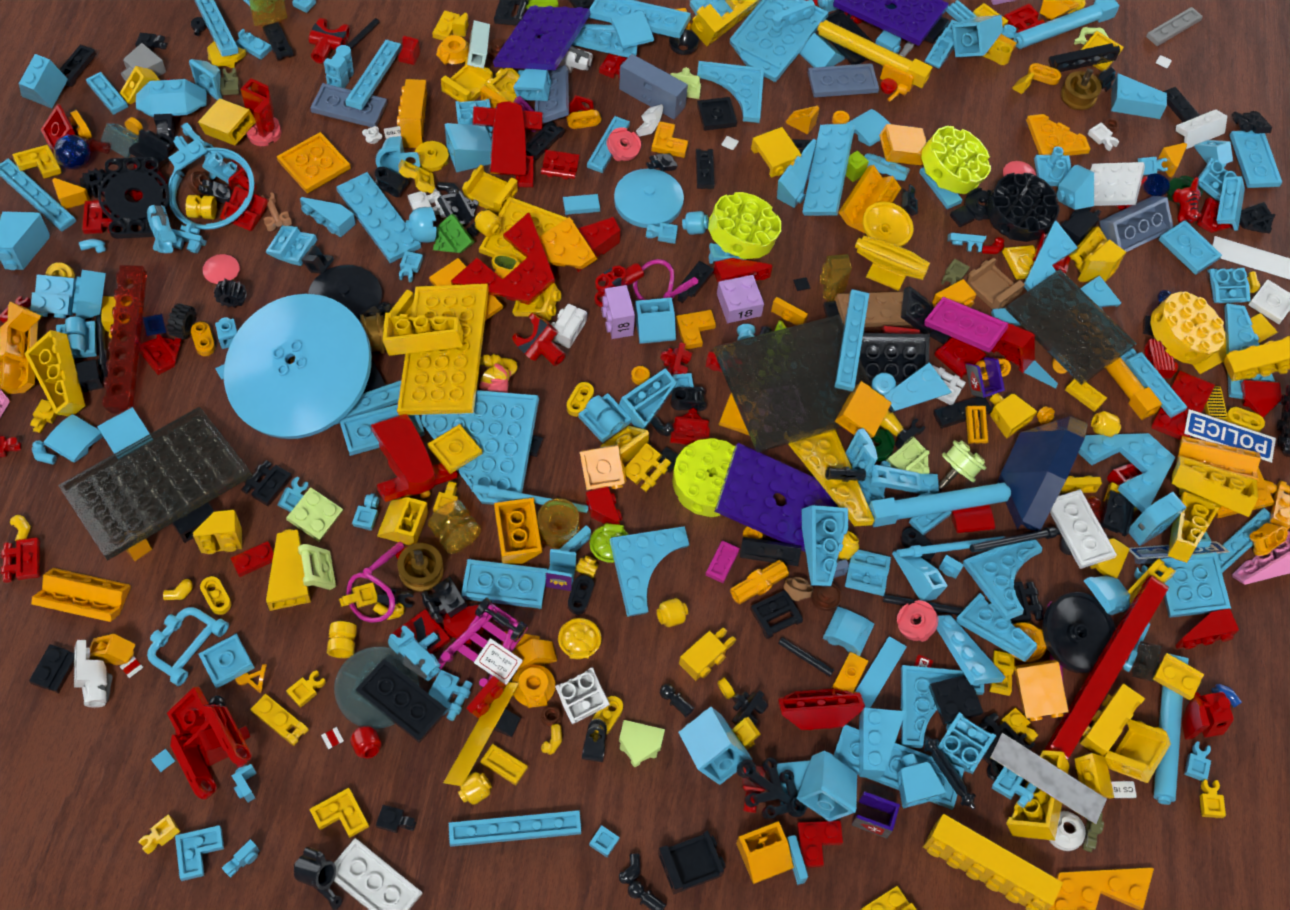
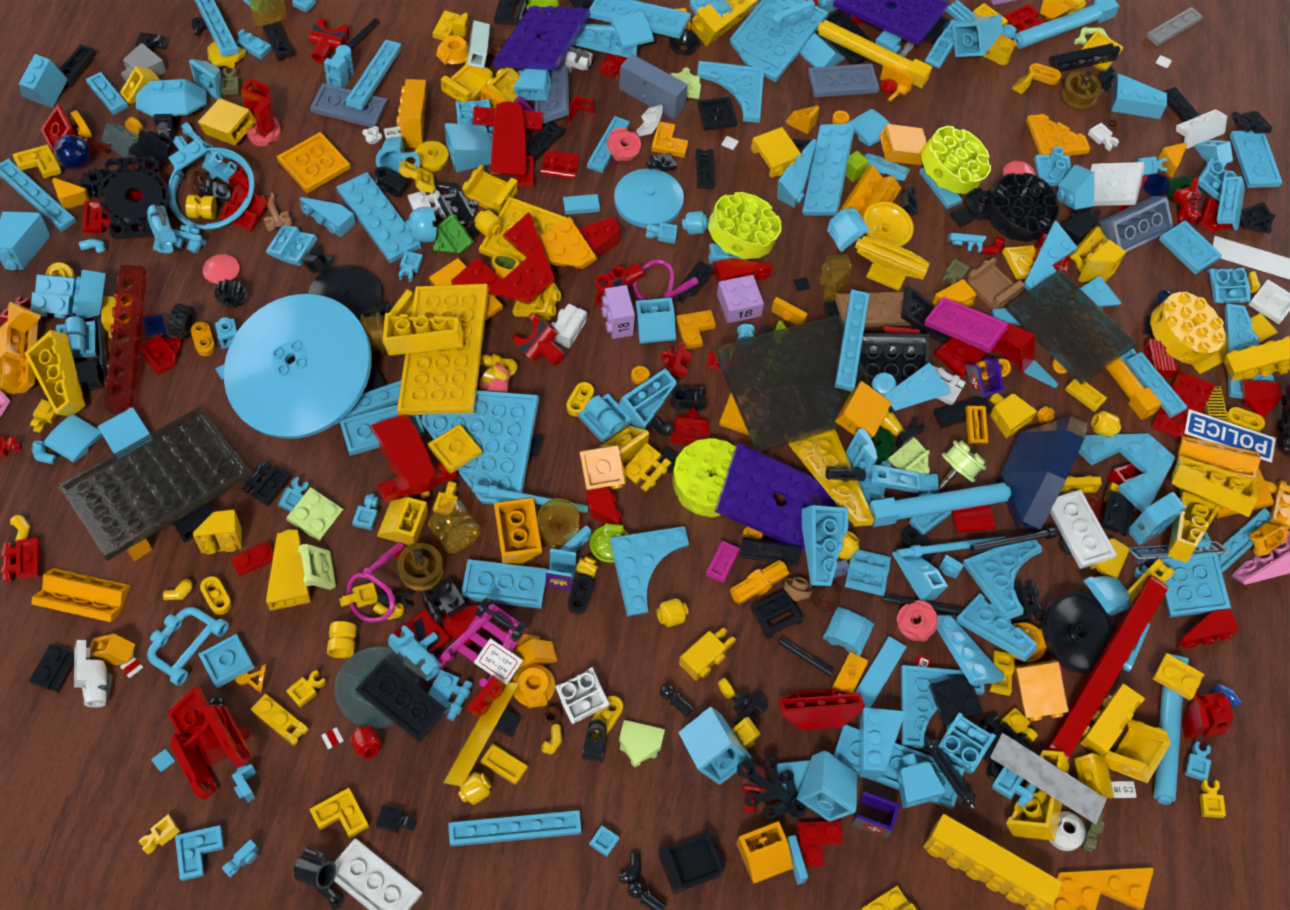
(410, 50): red panel -> none
(579, 638): yellow piece -> none
(583, 119): light orange plate -> none
(683, 380): medium azure plate -> none
(847, 227): none -> medium azure slope
(1146, 661): clear smoke hips -> none

